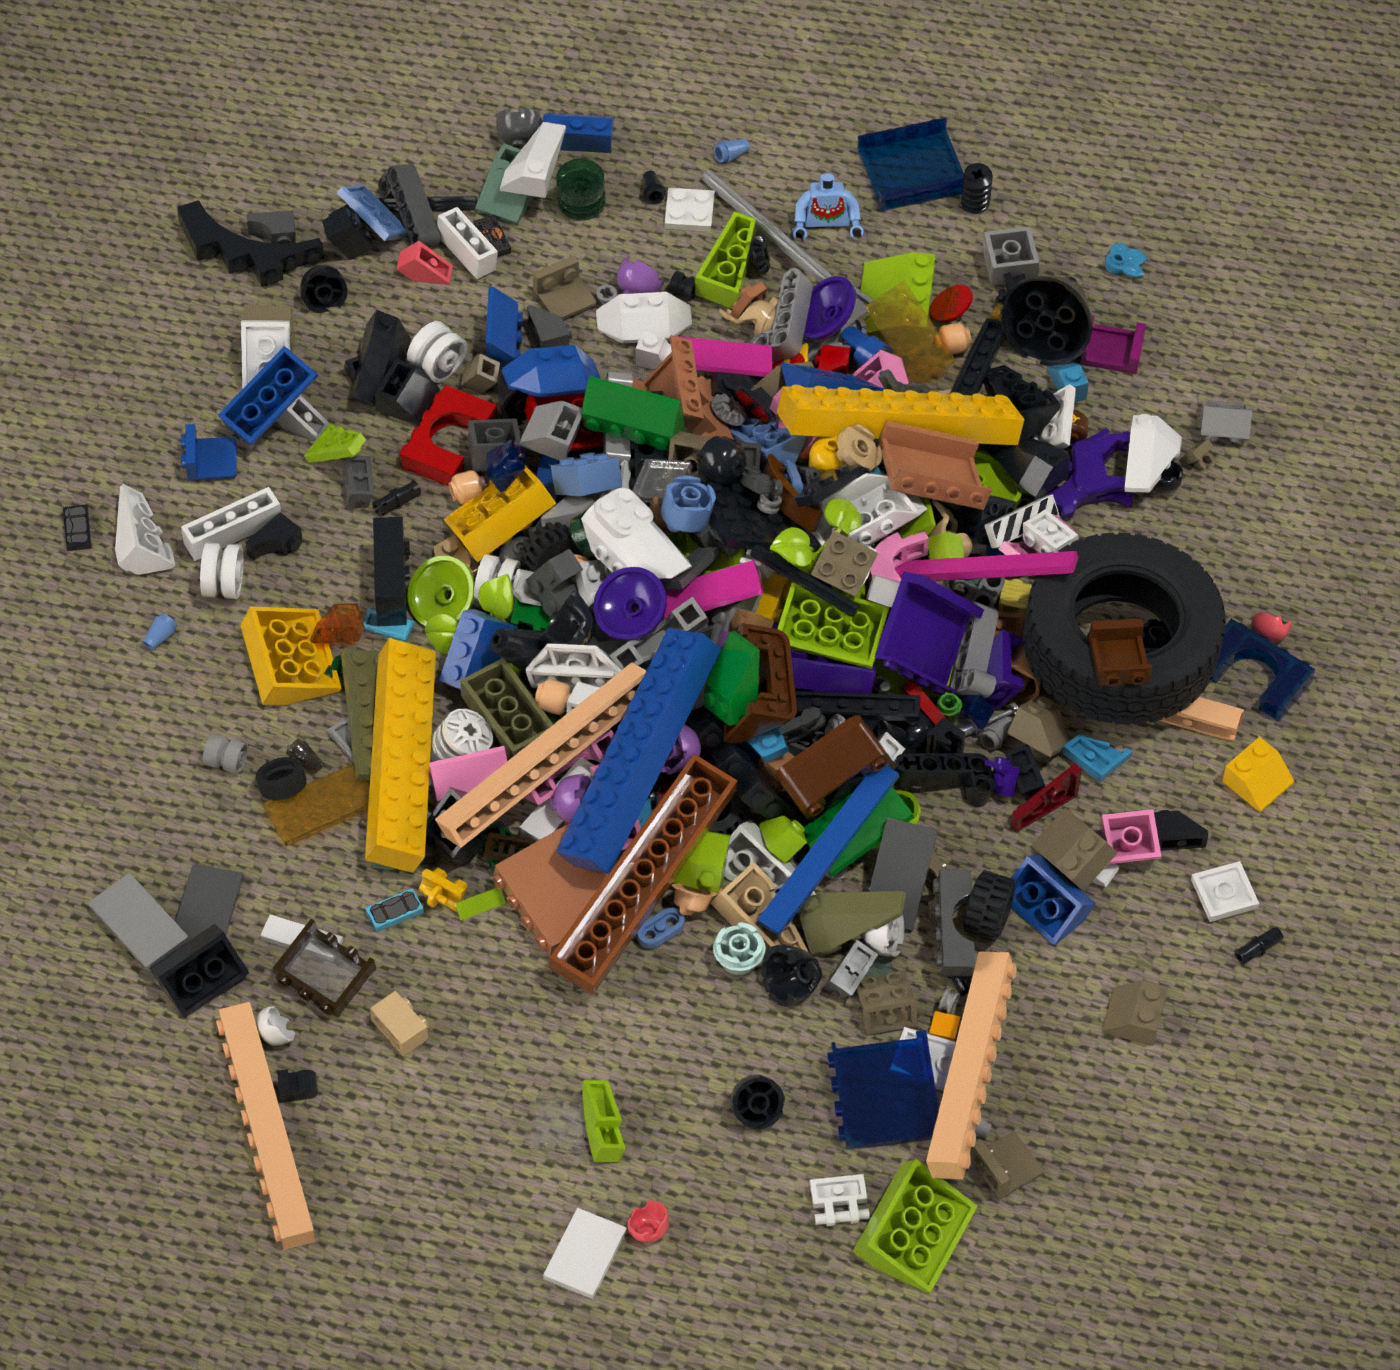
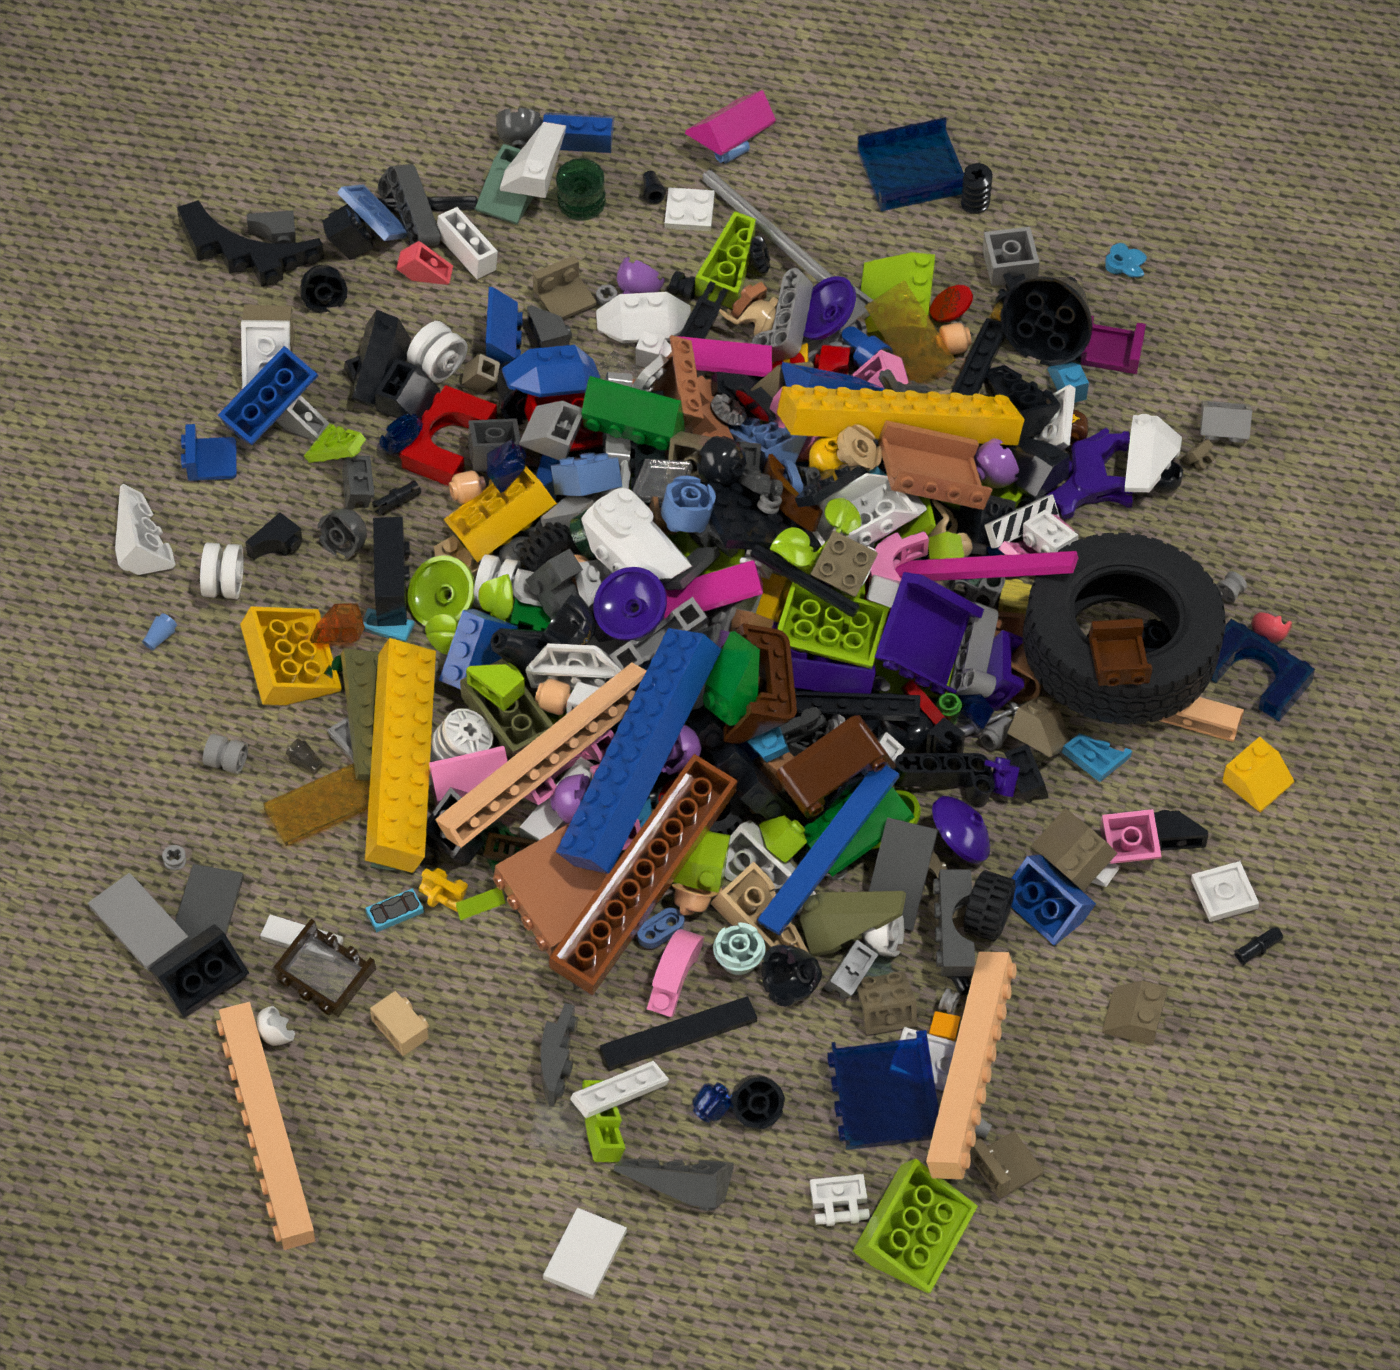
(77, 527): tile -> none
(174, 864): none -> light grey bush
(231, 522): white brick -> none
(270, 782): black tyre -> none
(297, 1085): black leg -> none
(342, 526): none -> dark grey cylinder
(401, 433): none -> clear blue tile
(494, 234): tile -> none
(497, 683): none -> lime slope
(556, 1053): none -> dark grey slope
(619, 1089): none -> white tile
(649, 1223): coral hair -> none
(651, 374): none -> white plate
(672, 970): none -> bright pink arch
(678, 1033): none -> black tile
(693, 1184): none -> dark grey wedge
(704, 314): none -> black hinge
(711, 1102): none -> clear blue head
(733, 123): none -> dark pink slope
(826, 205): light blue torso -> none
(962, 829): none -> dark purple dish
(995, 465): none -> medium lavender cylinder
(1048, 799): dark red wing -> none
(1231, 586): none -> light grey wheel

